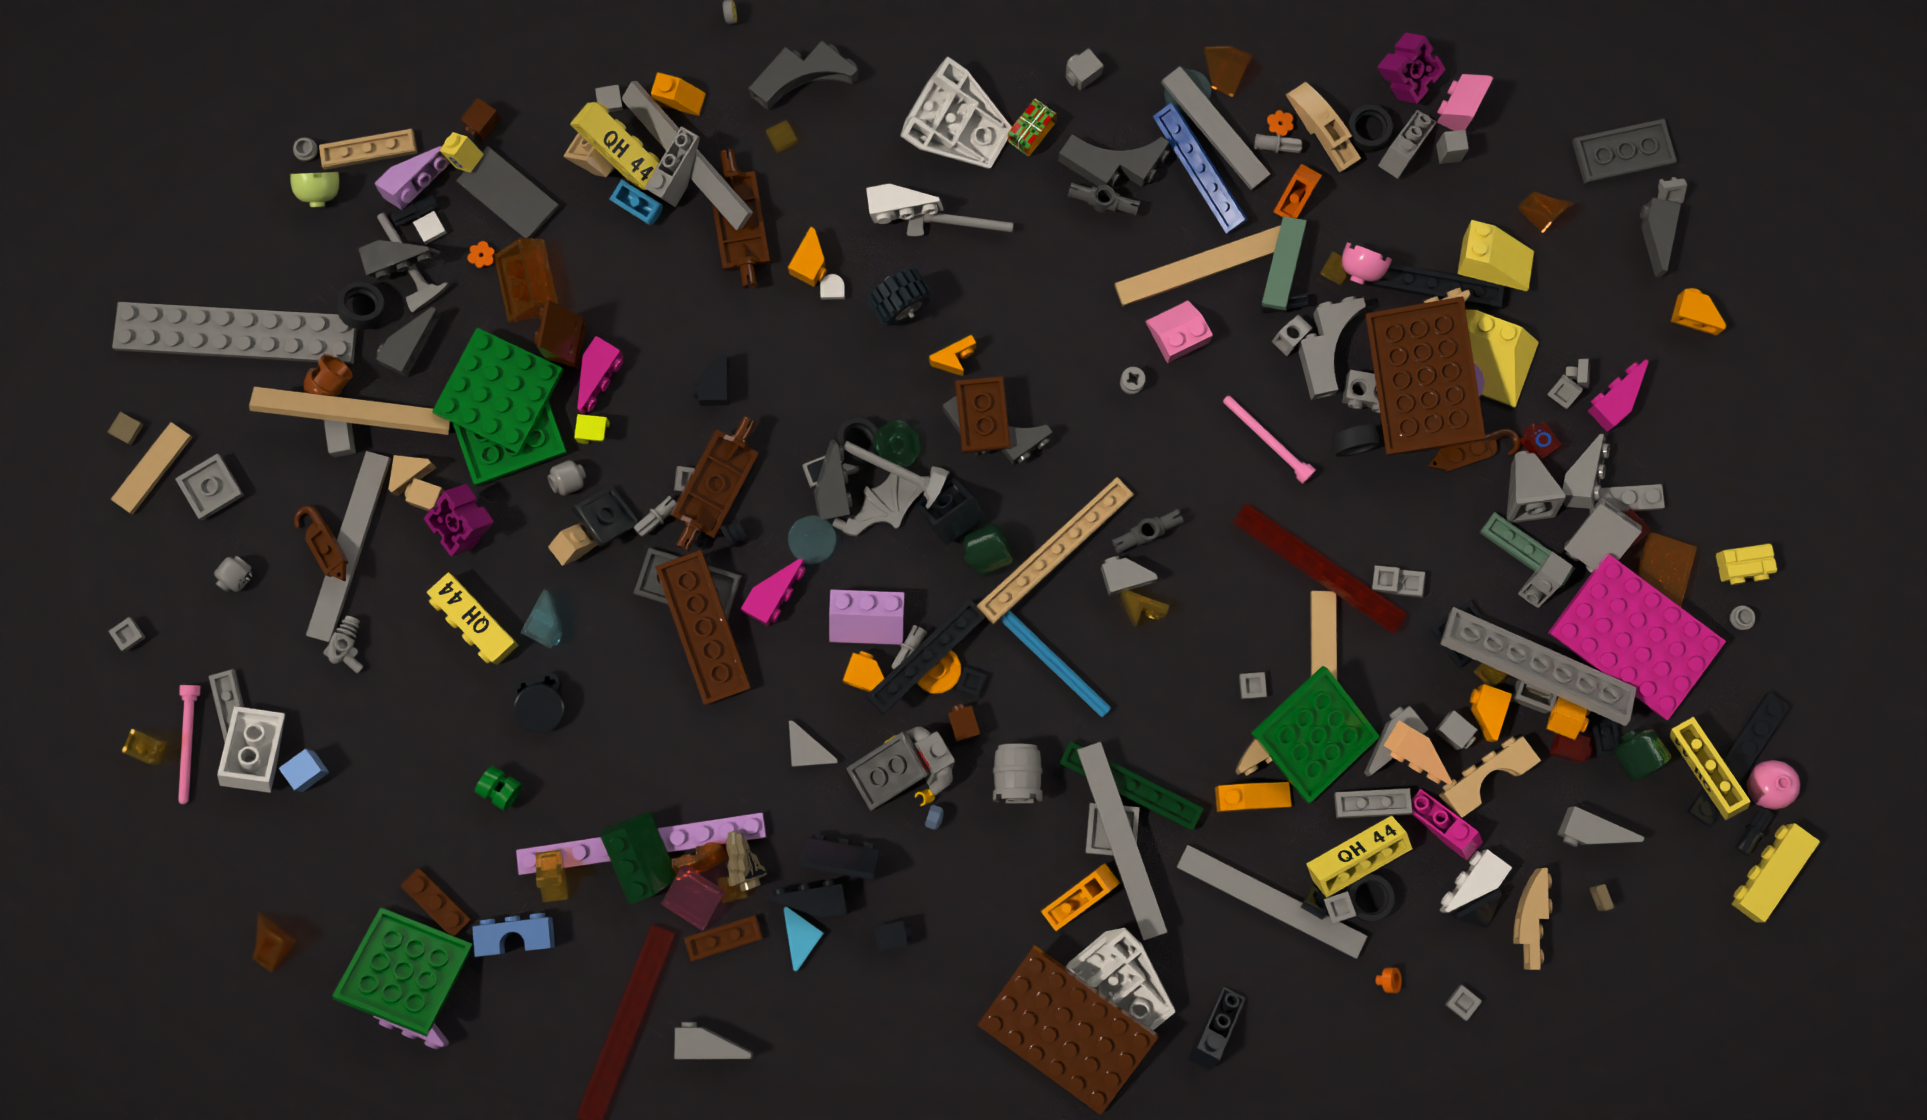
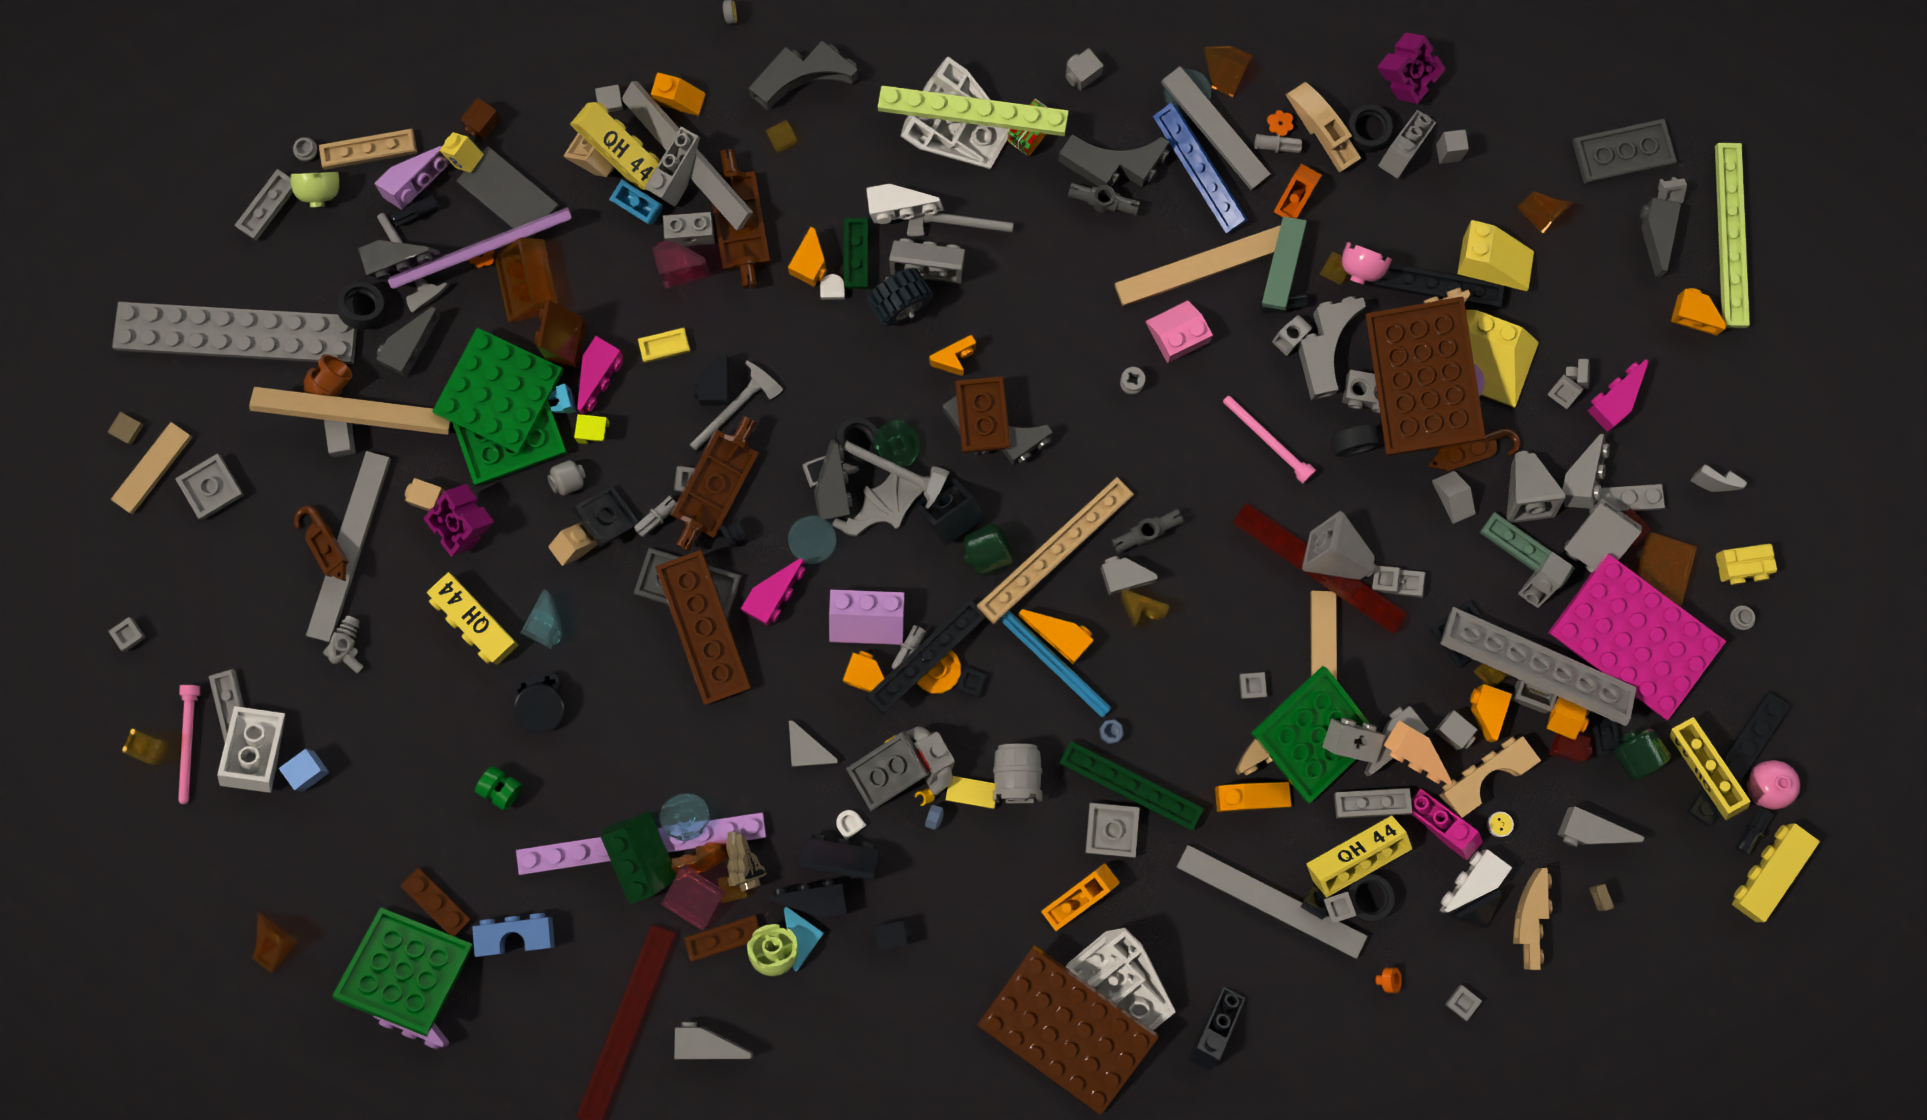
(233, 574): light grey head -> none
(265, 205): none -> light grey plate
(405, 470): tan slope -> none
(429, 227): white tile -> none
(479, 248): none -> lavender tile
(551, 876): clear yellow slope -> none
(566, 399): none -> medium azure tile
(664, 345): none -> light yellow tile
(679, 264): none -> clear pink slope
(684, 817): none -> clear light blue tile
(689, 228): none -> light grey brick
(759, 381): none -> light grey piece
(772, 950): none -> yellowish green cylinder
(849, 823): none -> white tile
(855, 253): none -> dark green plate
(931, 260): none -> light grey slope
(963, 723): reddish brown brick -> none
(971, 792): none -> light yellow tile
(973, 110): none -> yellowish green plate
(1064, 636): none -> light orange slope
(1111, 731): none -> sand blue tile
(1122, 841): light grey tile -> none
(1338, 550): none -> light grey slope
(1353, 740): none -> light grey brick
(1455, 496): none -> light grey slope
(1464, 101): bright pink slope -> none
(1500, 824): none -> light yellow tile
(1540, 440): clear red brick -> none
(1715, 482): none -> light grey slope
(1732, 235): none -> yellowish green plate

